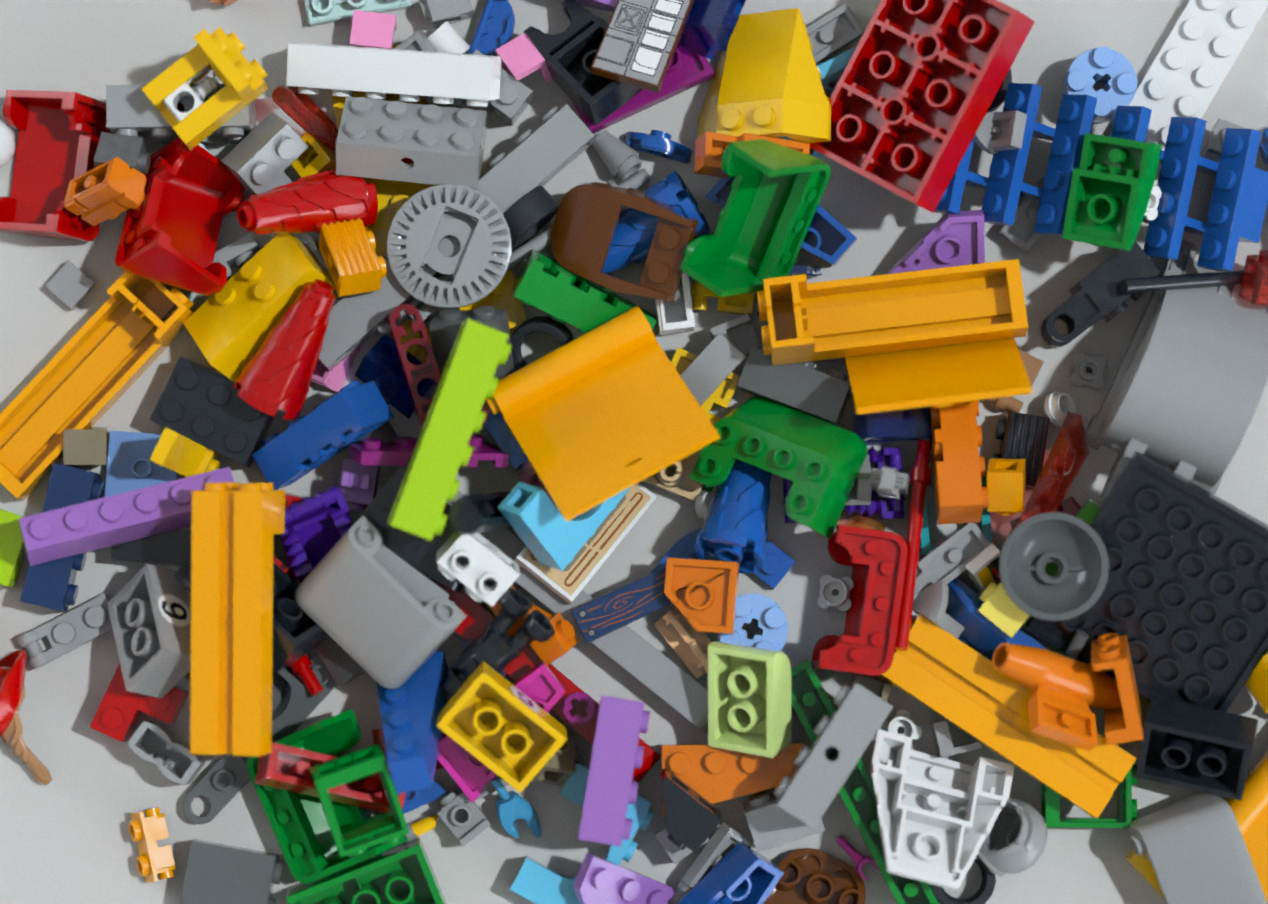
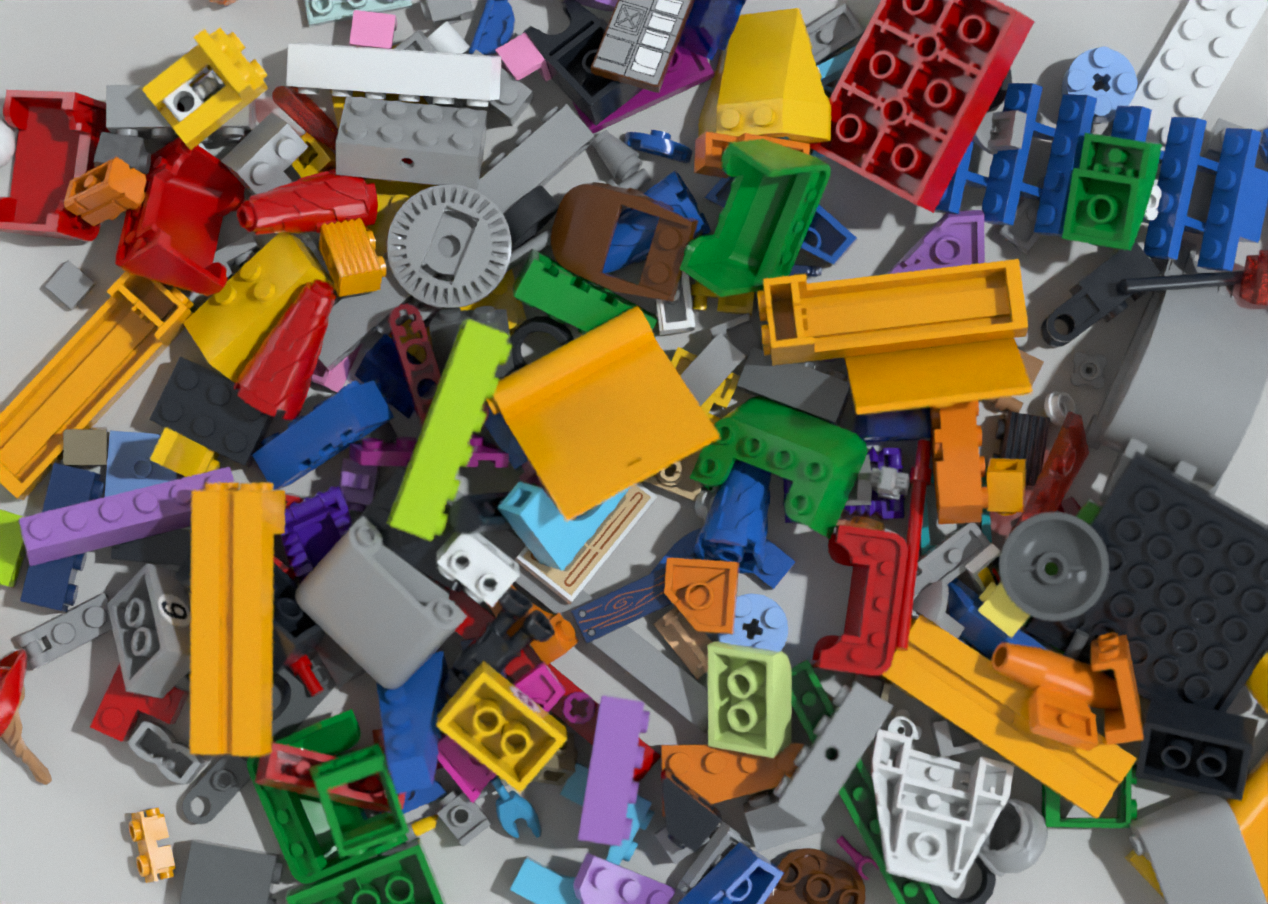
(826, 597): white plate -> none

